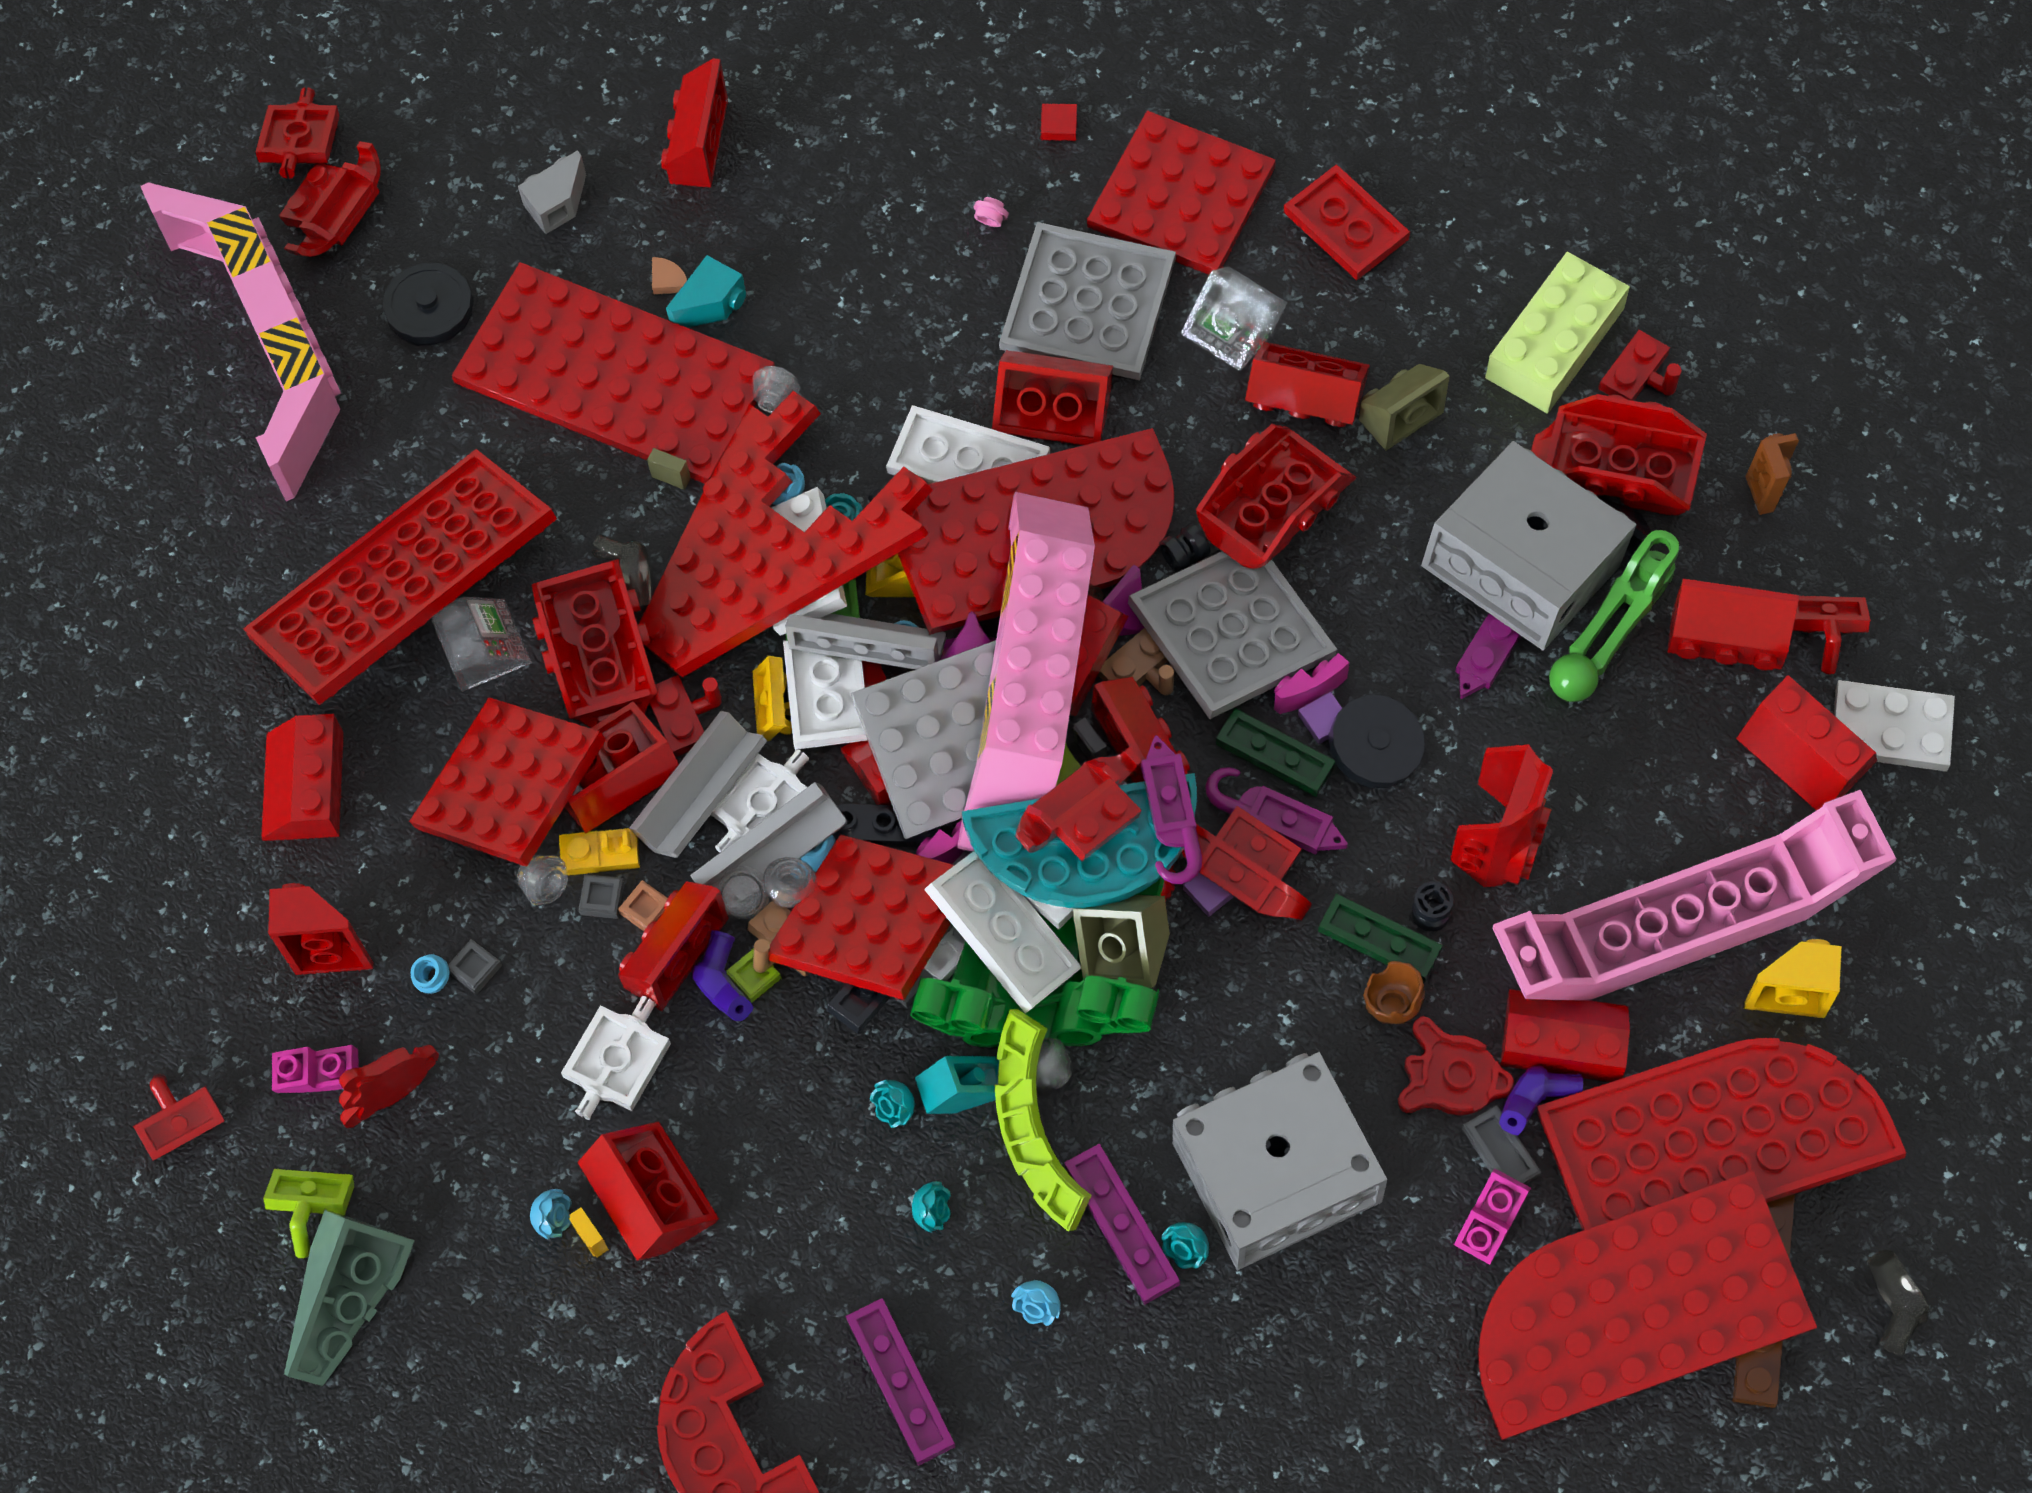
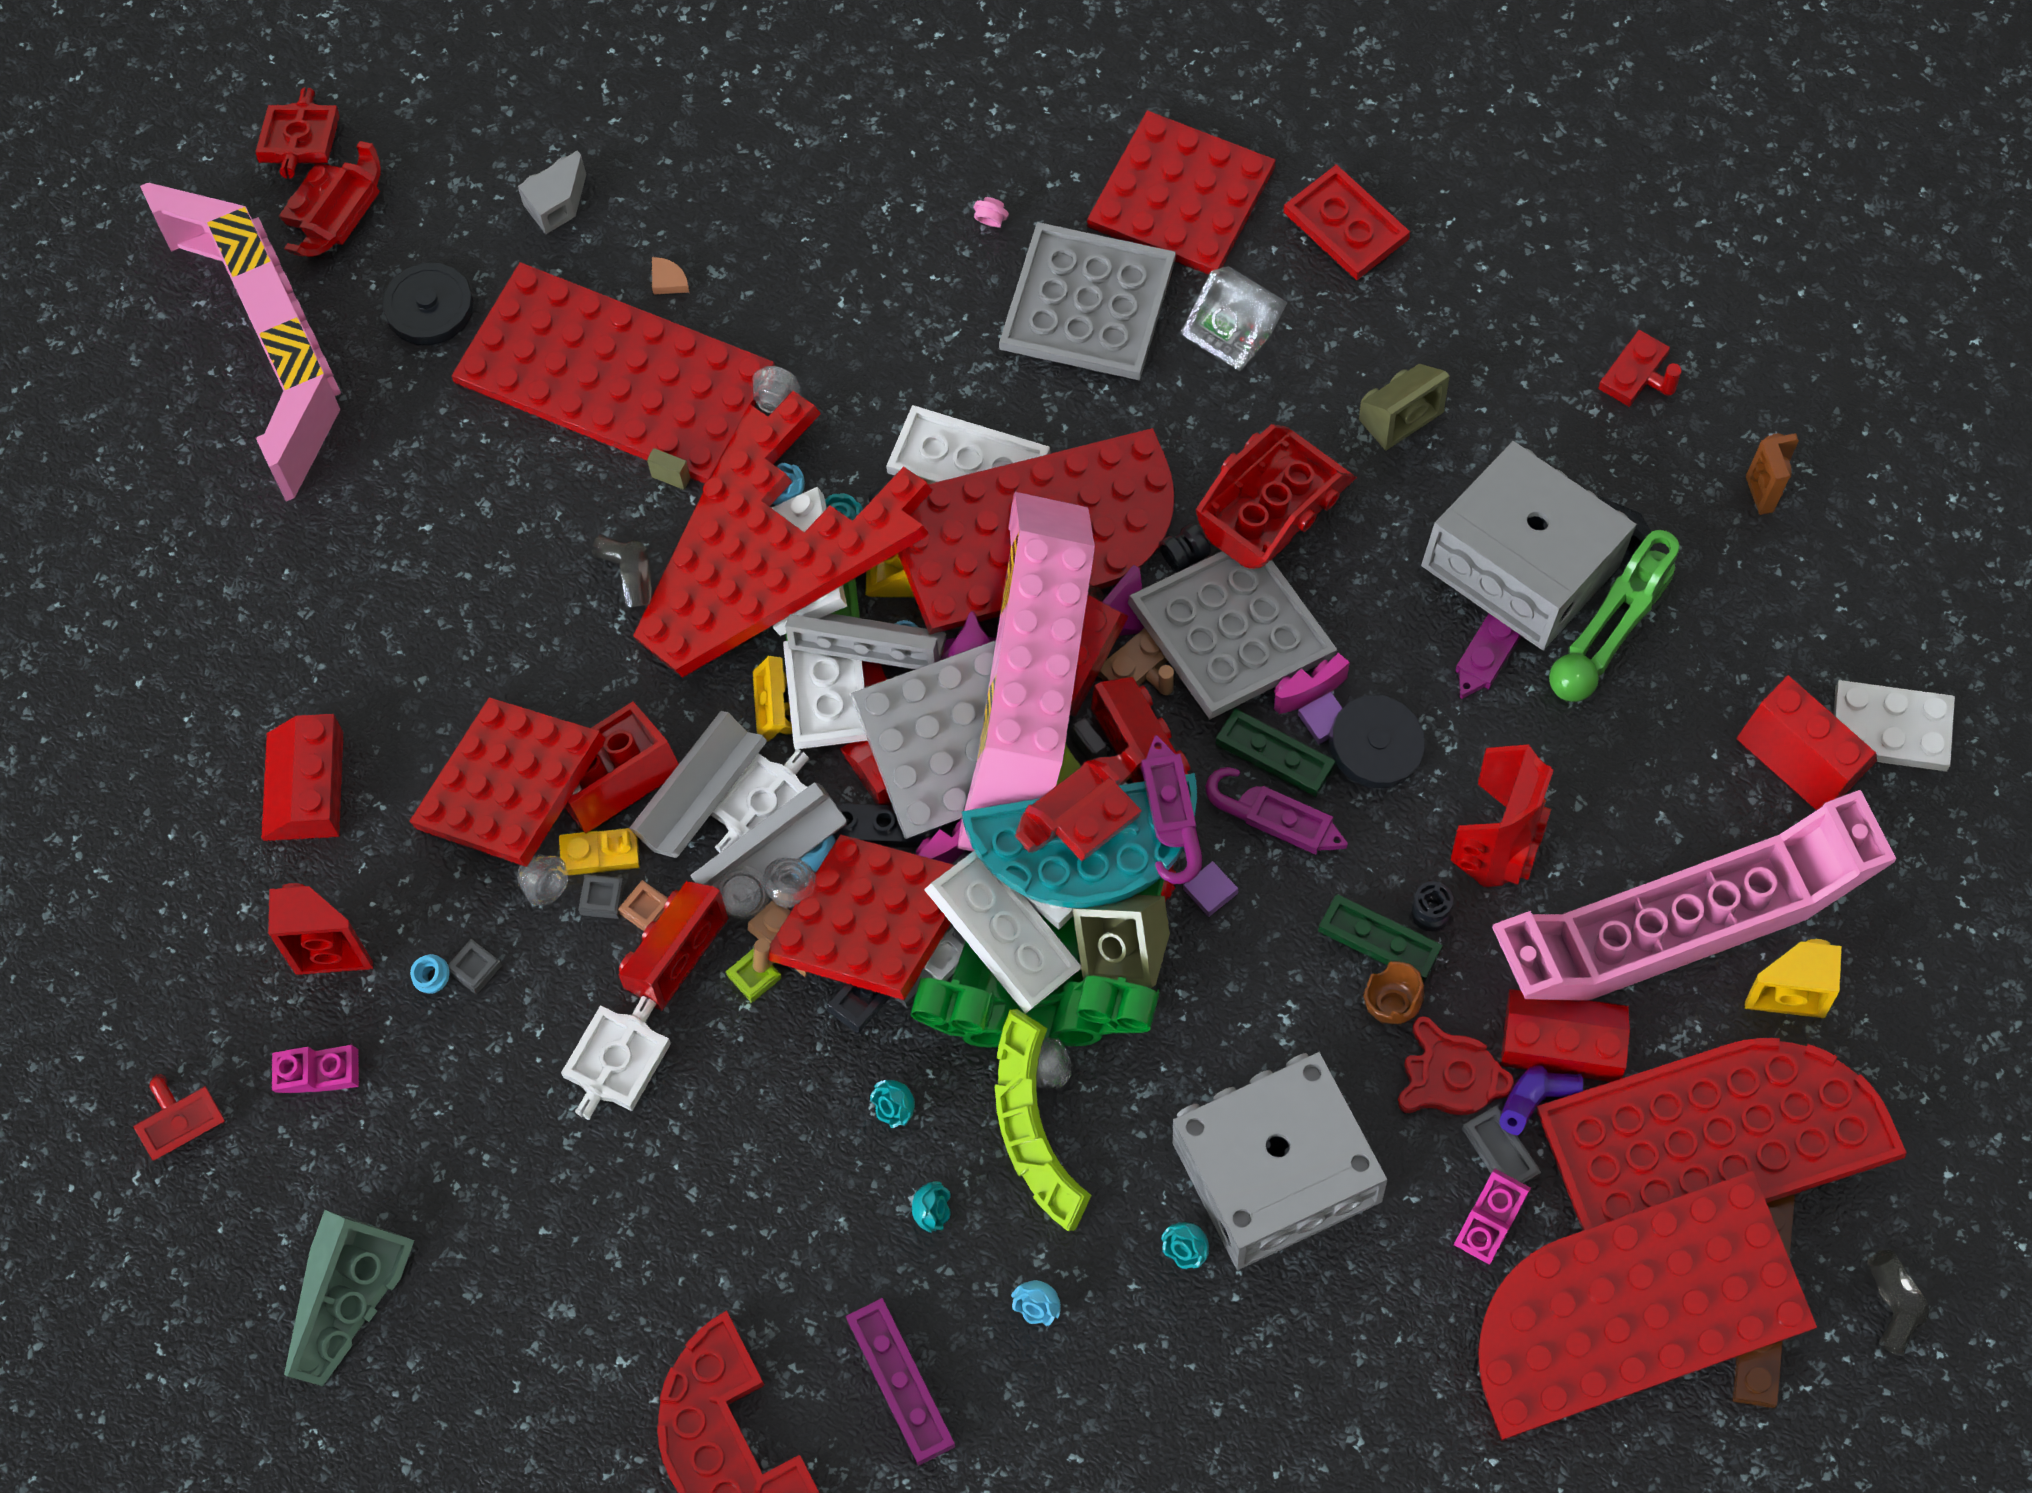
(306, 1194): lime plate -> none
(383, 1082): red tile -> none
(399, 575): red plate -> none
(479, 640): clear slope -> none
(551, 1213): medium azure plate -> none
(588, 1232): yellow tile -> none
(594, 641): red slope -> none
(647, 1189): red slope -> none
(678, 715): red plate -> none
(696, 126): red slope -> none
(707, 295): teal slope -> none
(715, 982): dark purple arm -> none
(958, 1083): teal slope -> none
(1051, 398): red slope -> none
(1059, 122): red tile -> none
(1123, 1224): magenta plate -> none
(1250, 865): red plate -> none
(1306, 384): red slope -> none
(1557, 332): yellowish green brick -> none
(1626, 451): red slope -> none
(1732, 624): red slope -> none
(1832, 617): red plate -> none

